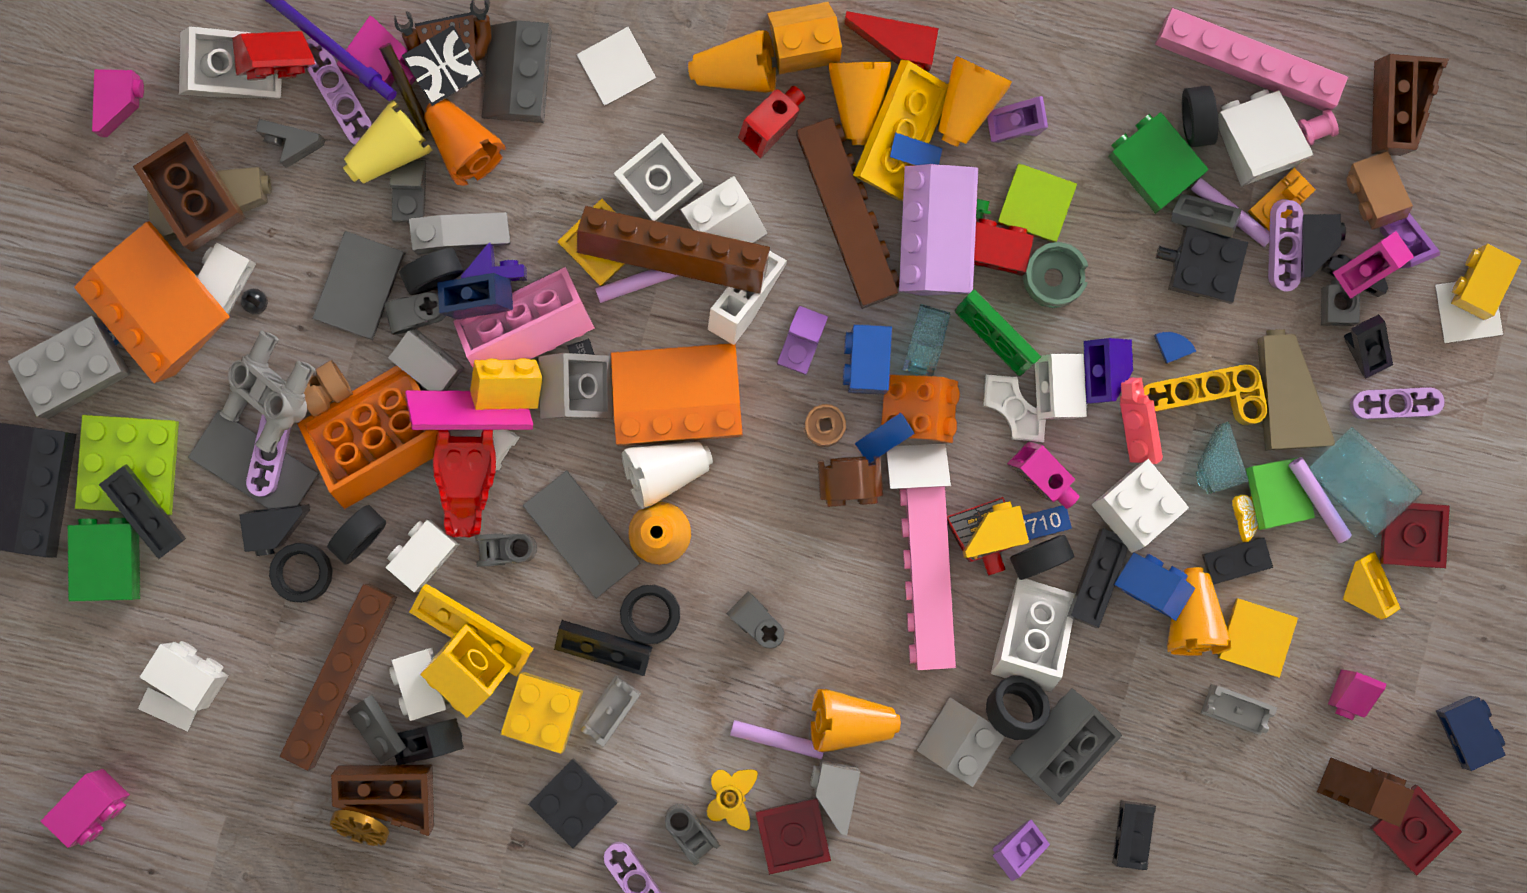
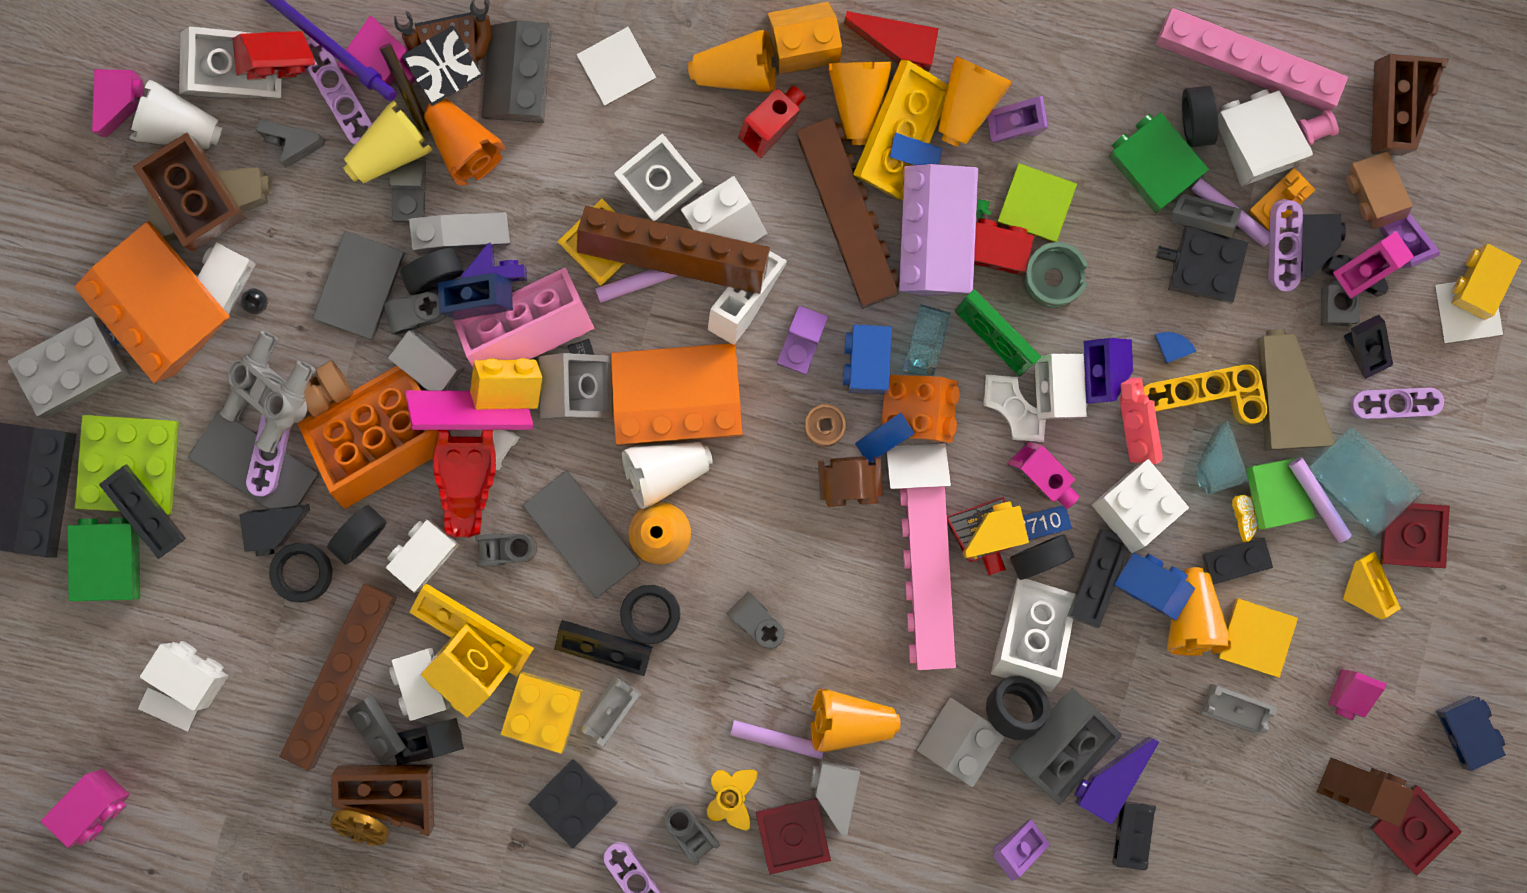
(166, 116): none -> white cone
(1111, 785): none -> dark purple slope

